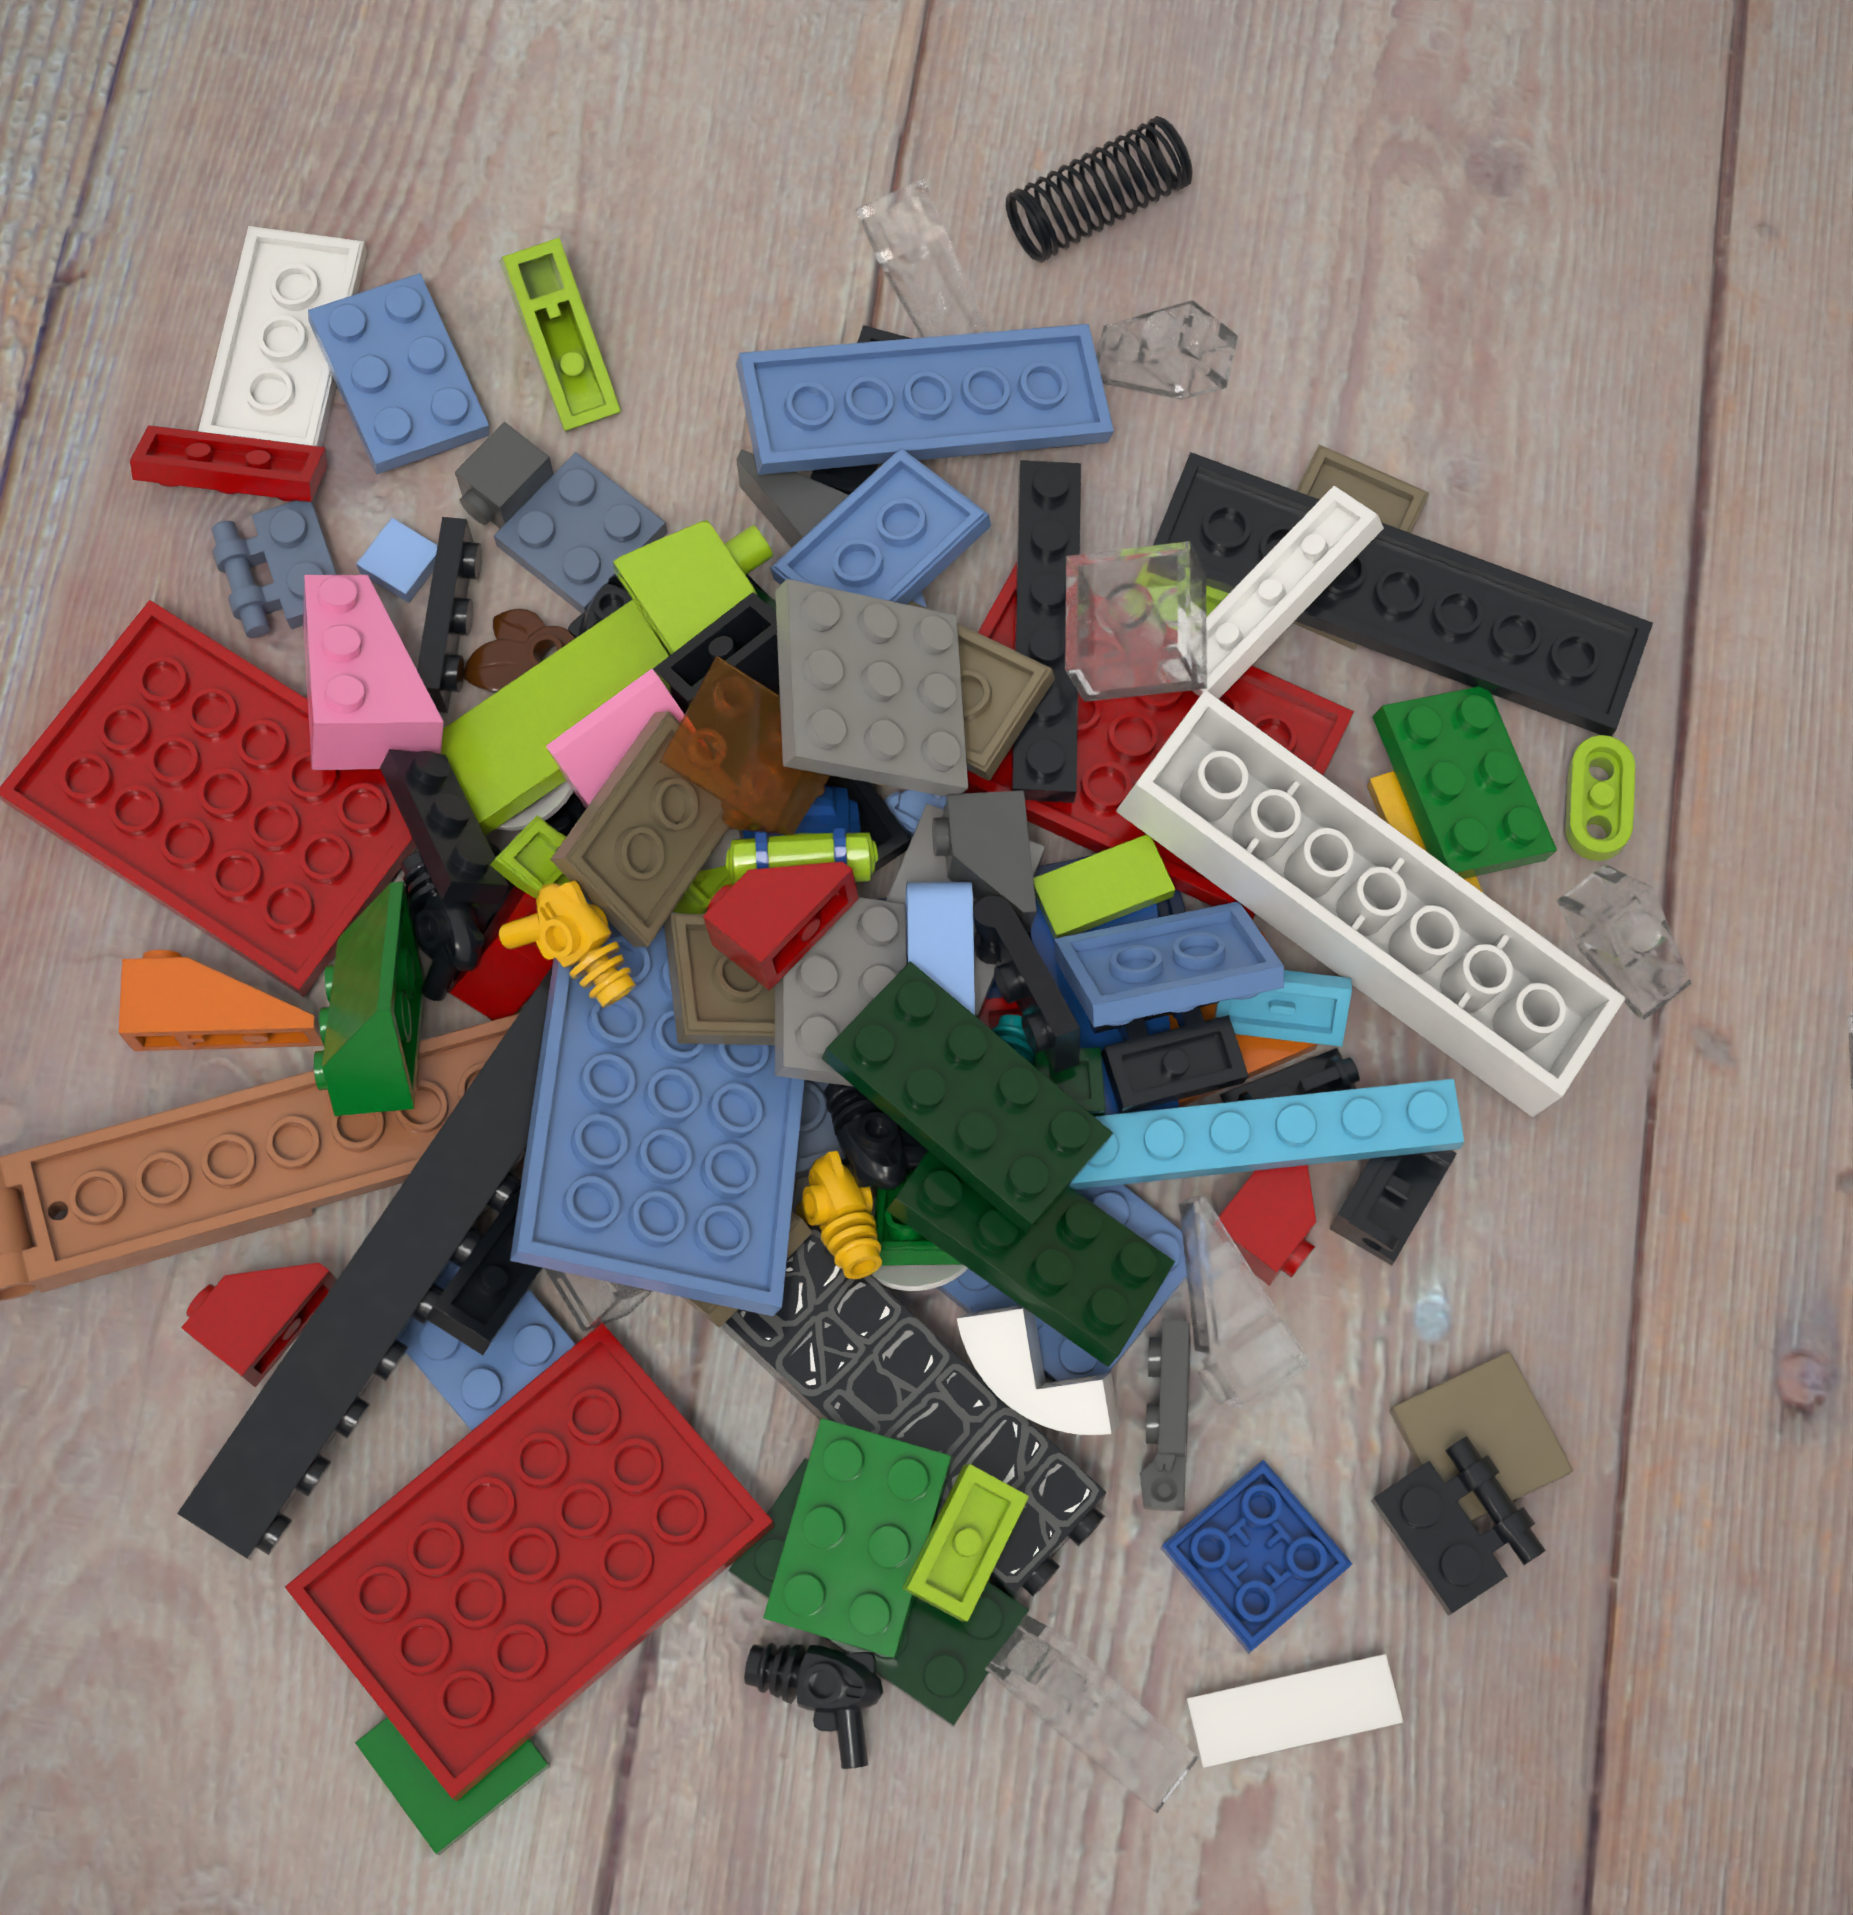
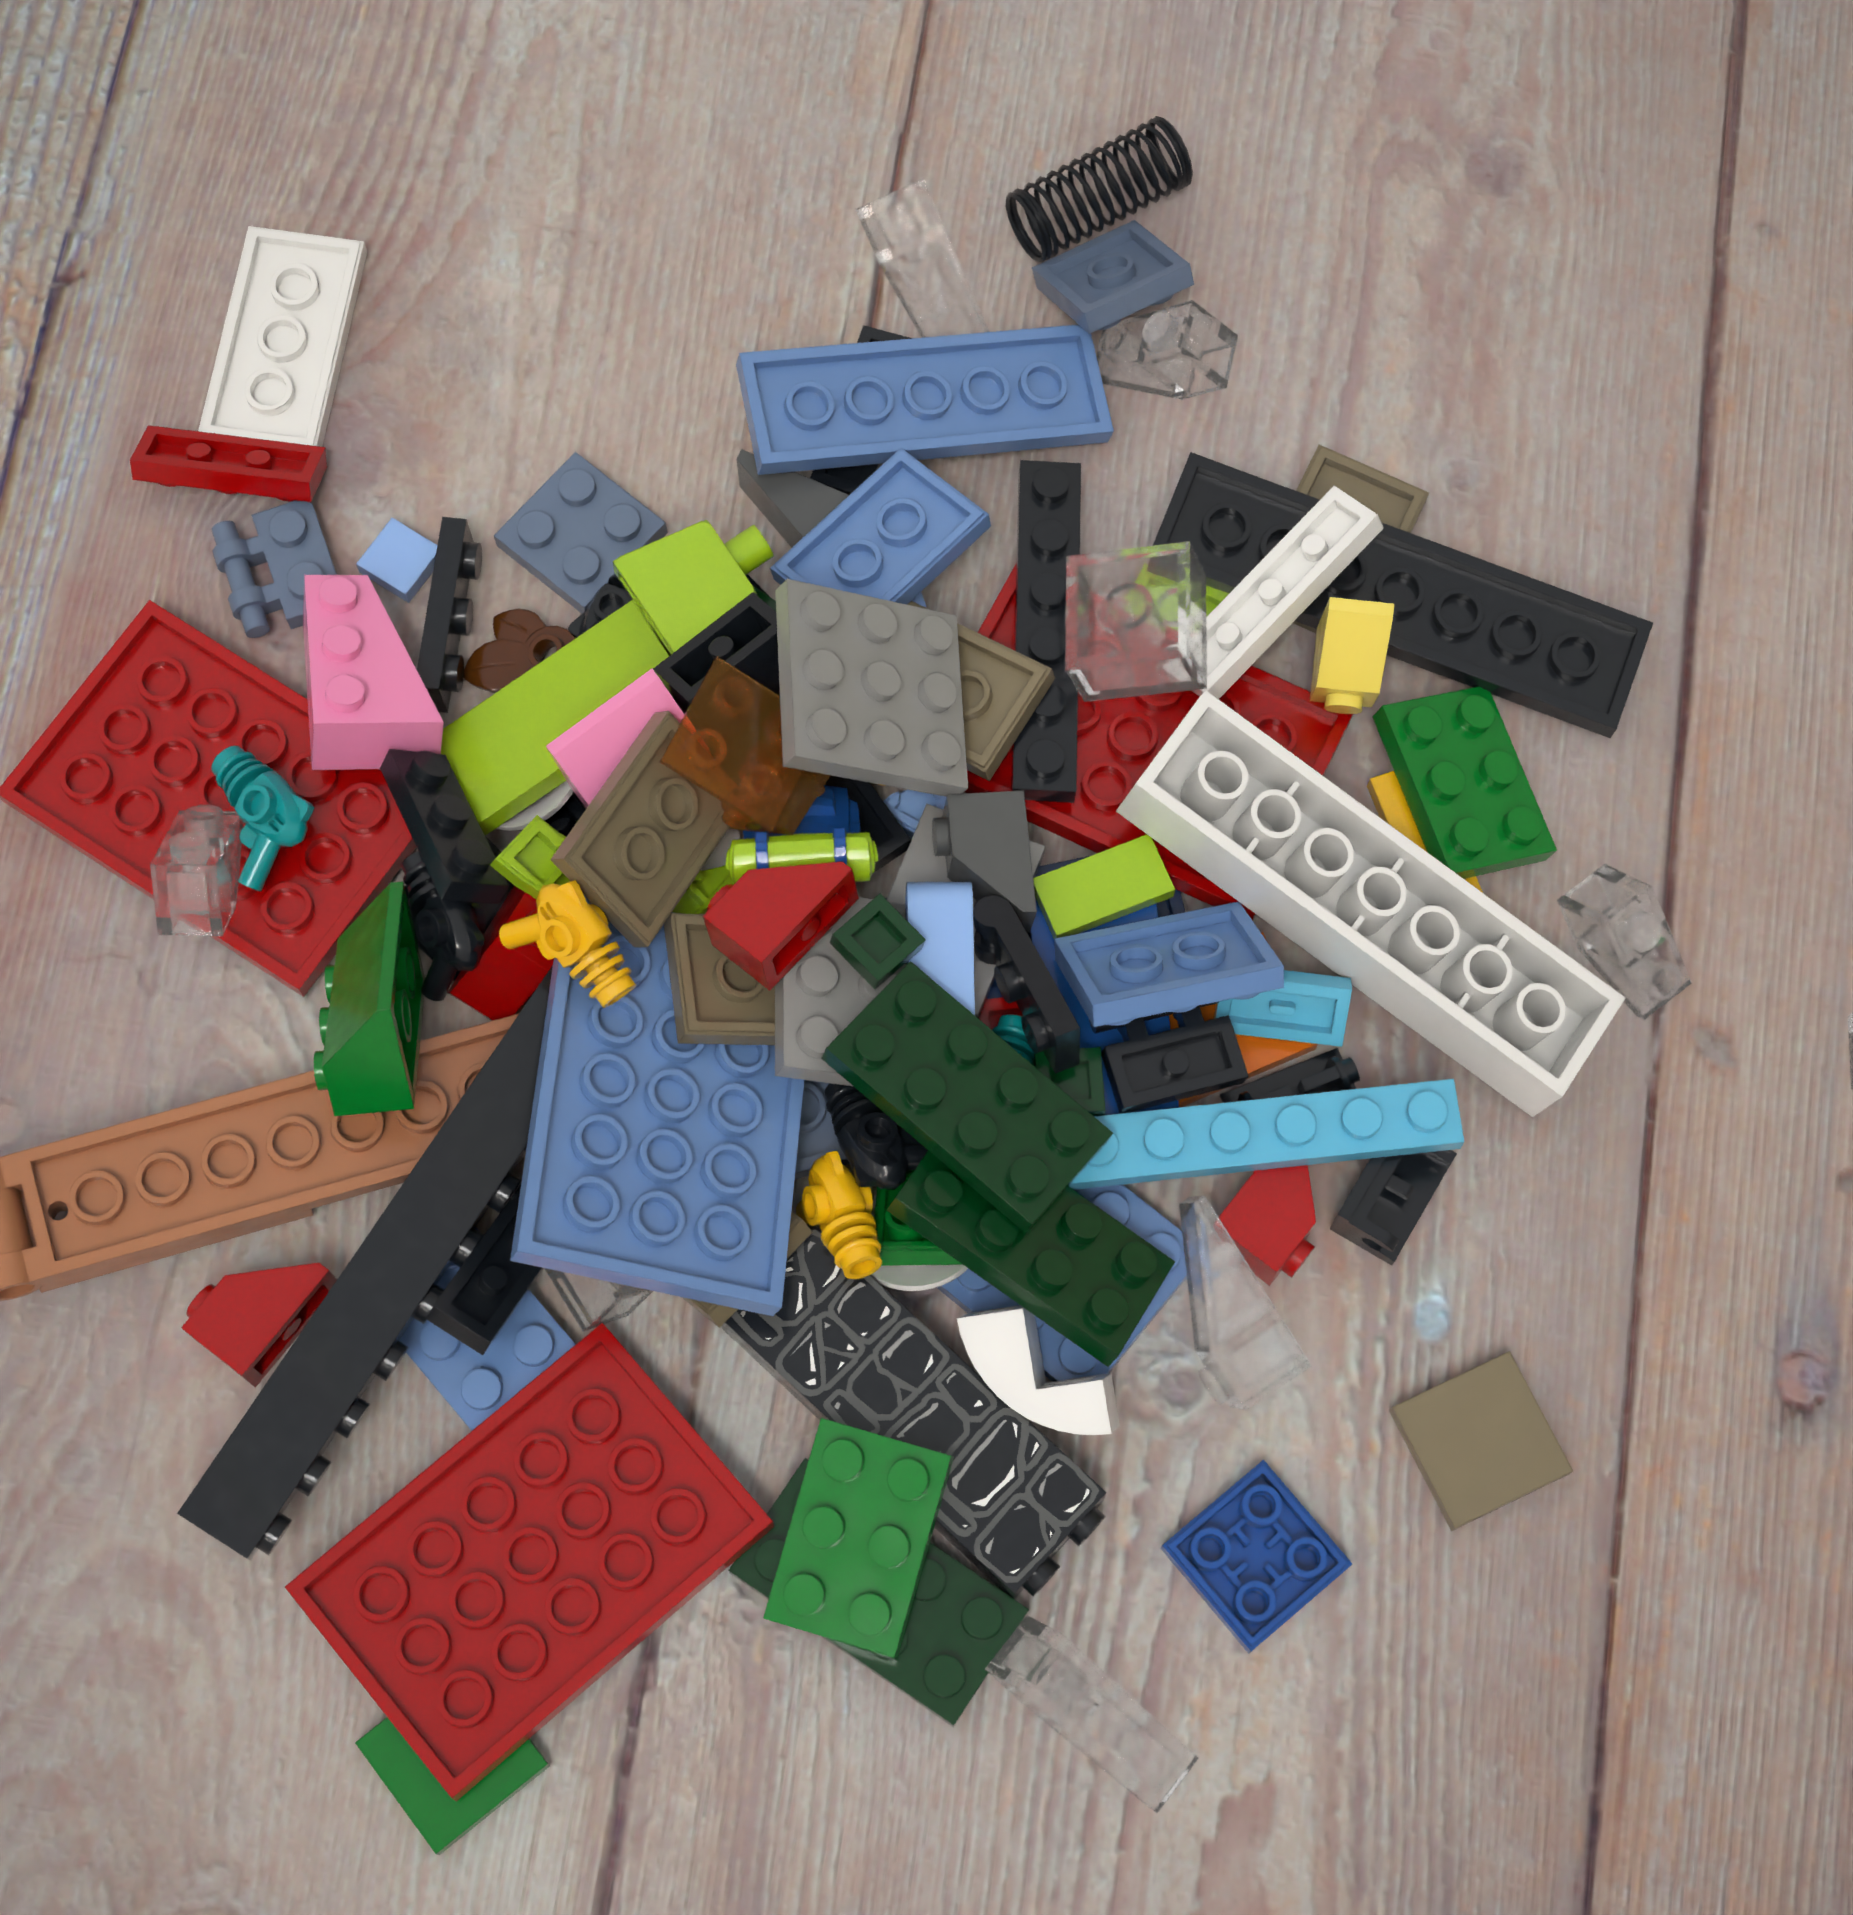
(189, 1006): orange slope -> none
(197, 872): none -> clear slope
(267, 807): none -> teal piece
(398, 373): medium blue plate -> none
(501, 476): dark grey brick -> none
(559, 333): lime slope -> none
(825, 1682): black piece -> none
(877, 941): none -> dark green plate
(965, 1542): lime plate -> none
(1113, 276): none -> sand blue plate
(1168, 1422): dark grey hinge -> none
(1293, 1711): white tile -> none
(1350, 654): none -> light yellow slope
(1440, 1536): black plate -> none
(1600, 802): lime plate -> none

